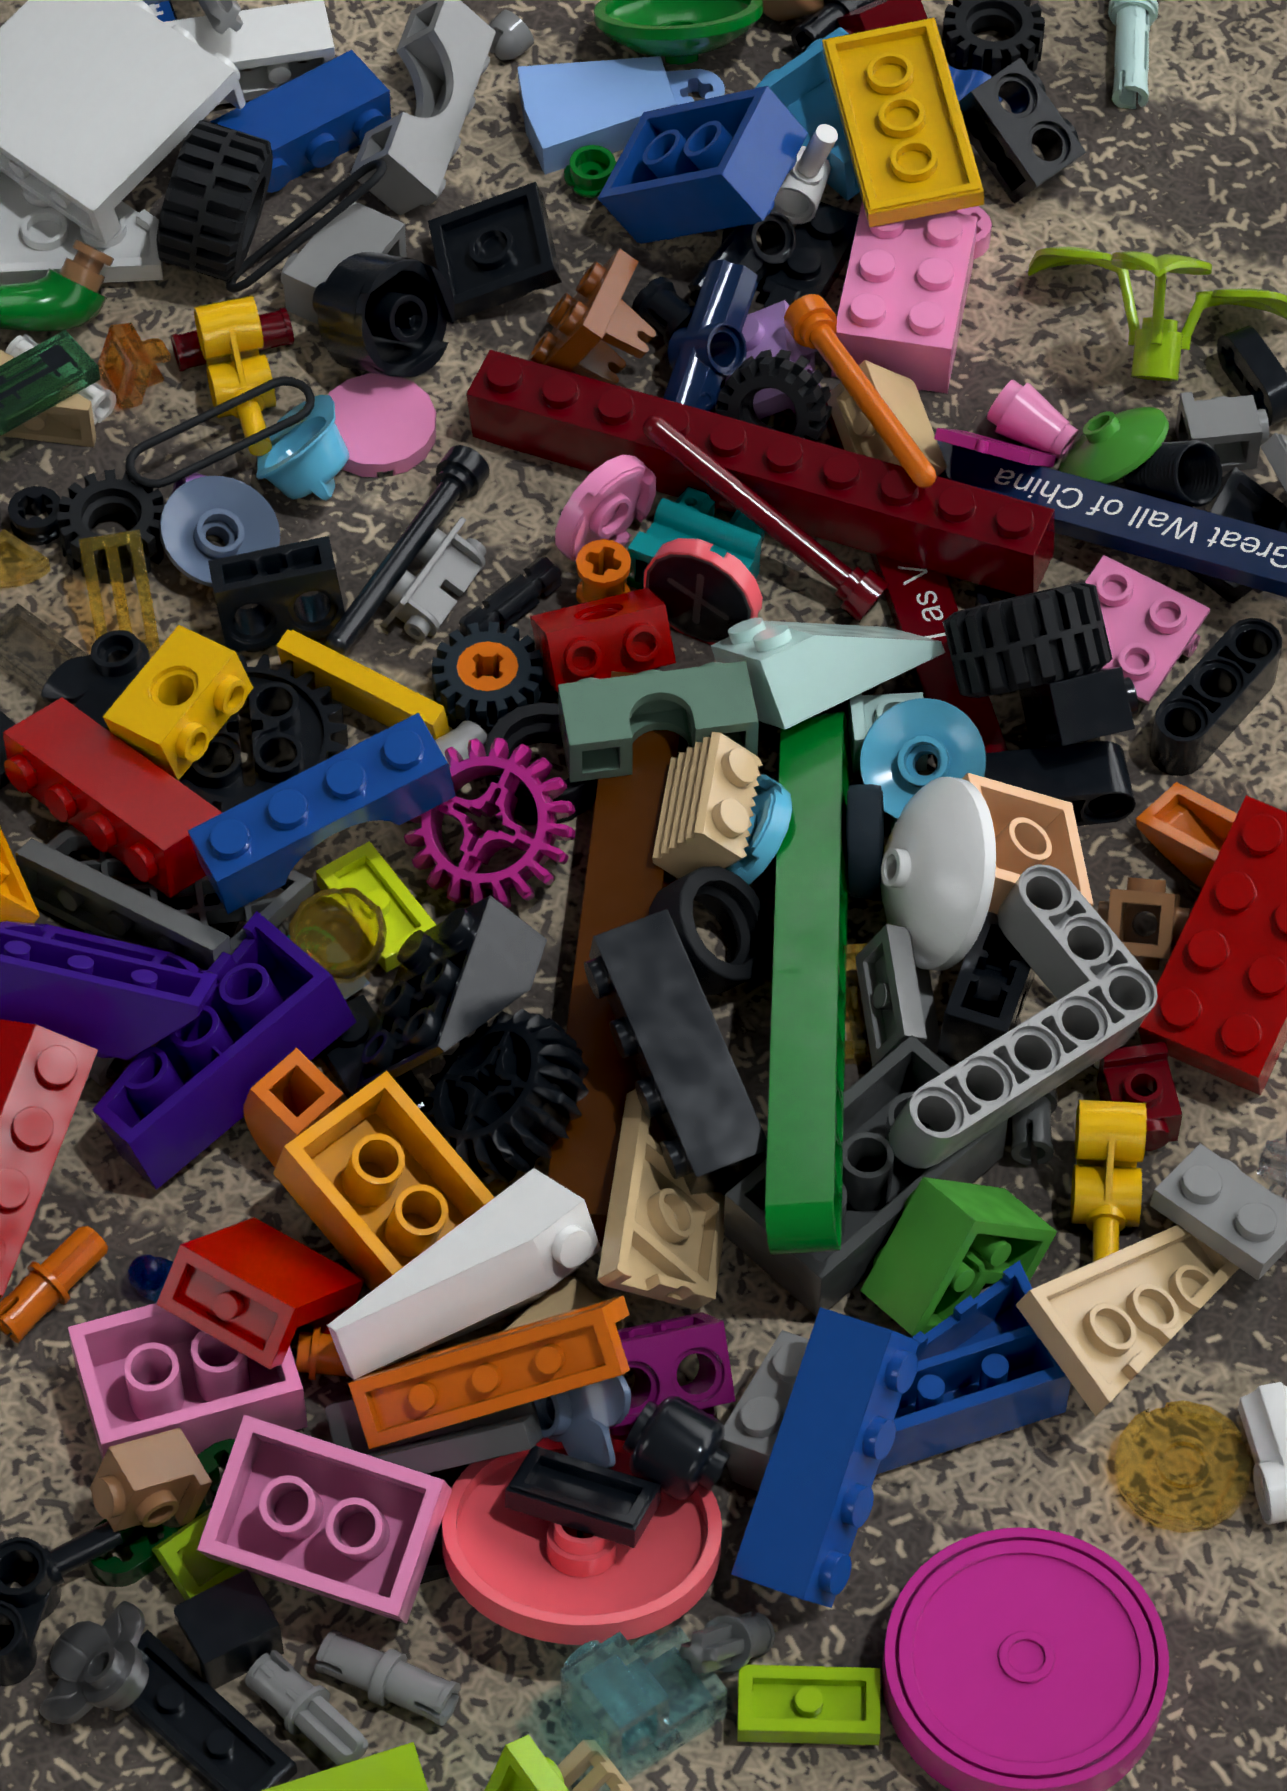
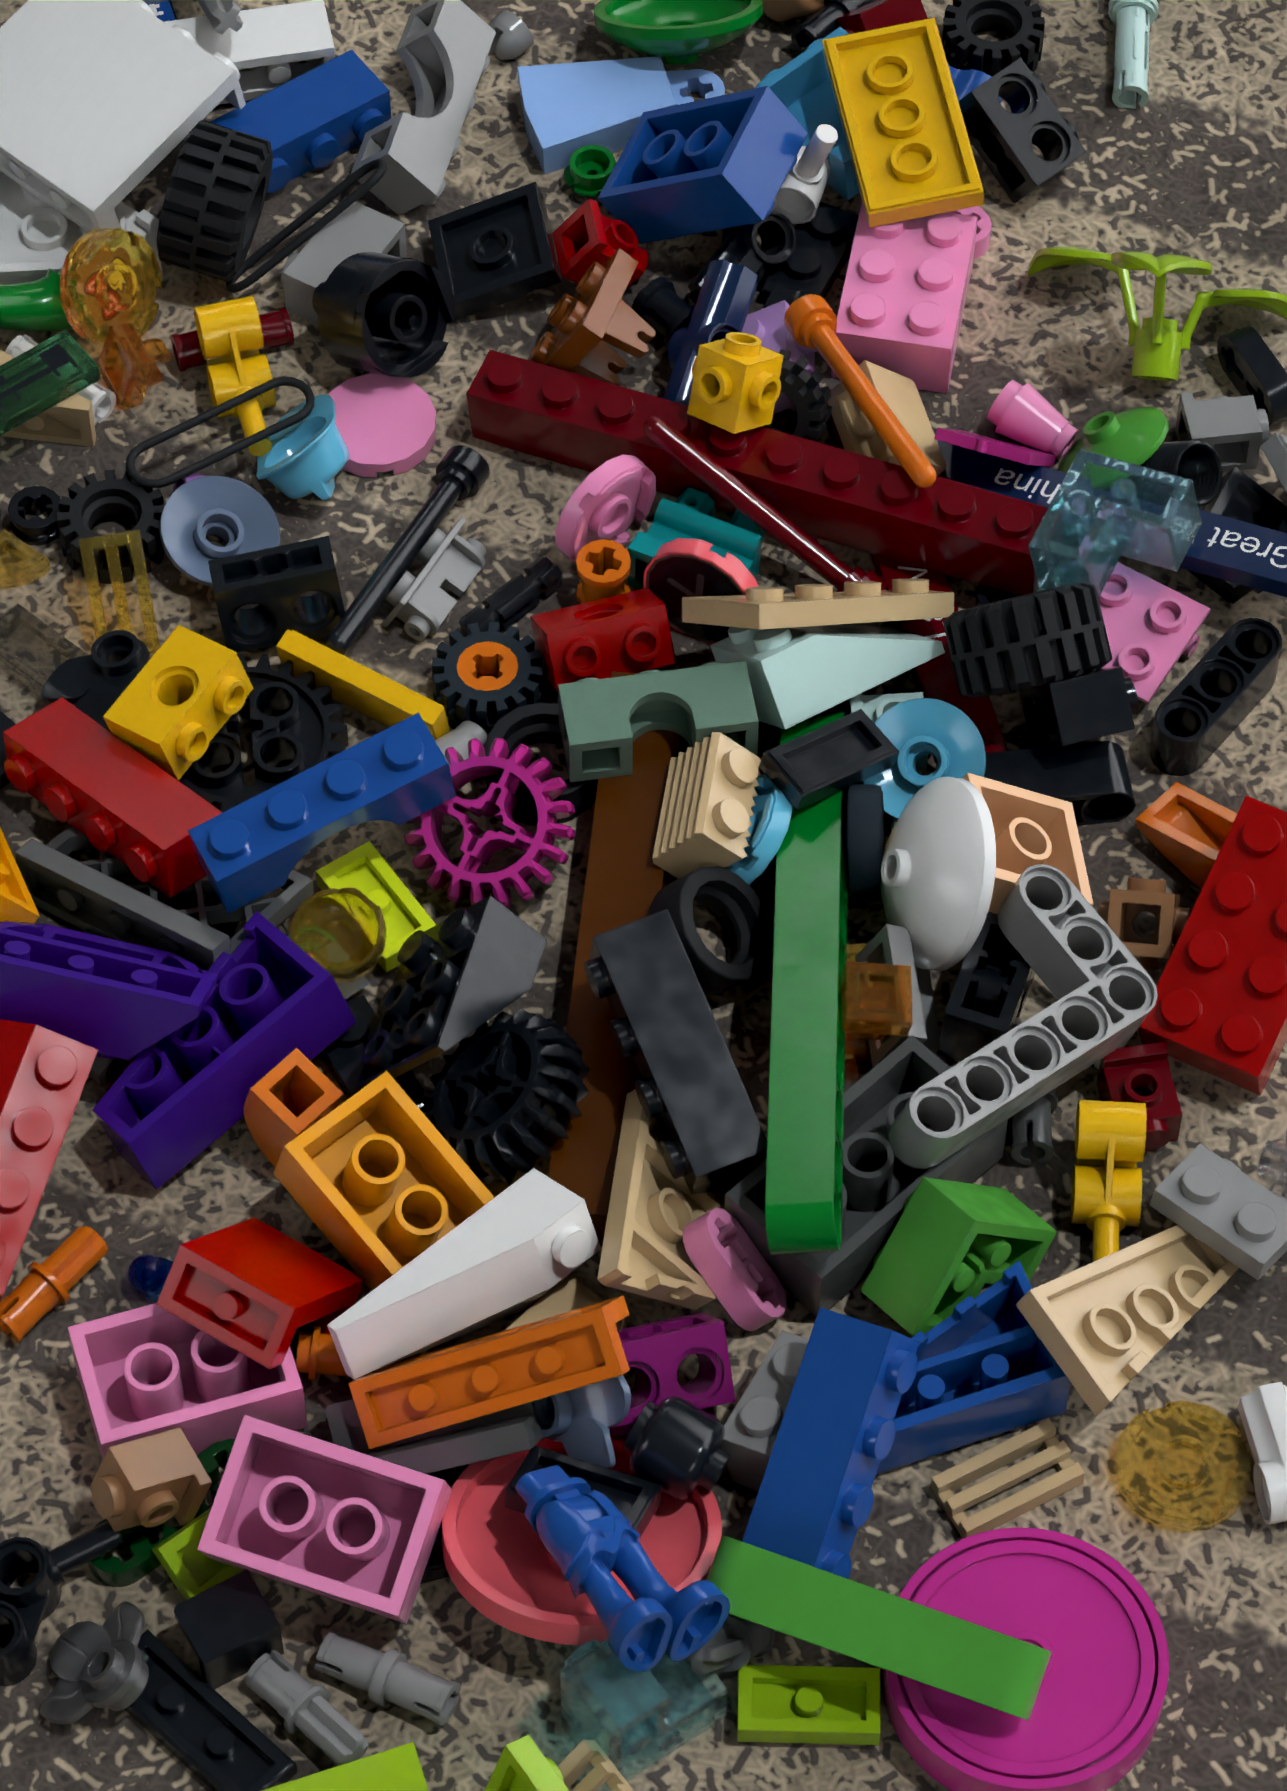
(108, 282): none -> clear yellow tile
(591, 1540): none -> blue piece
(592, 238): none -> red brick
(734, 1269): none -> bright pink beam
(735, 383): none -> yellow brick
(820, 605): none -> tan wing
(829, 759): none -> black tile
(876, 1000): none -> clear orange tile
(879, 1628): none -> bright green beam
(1038, 1436): none -> tan tile
(1112, 512): none -> clear light blue brick

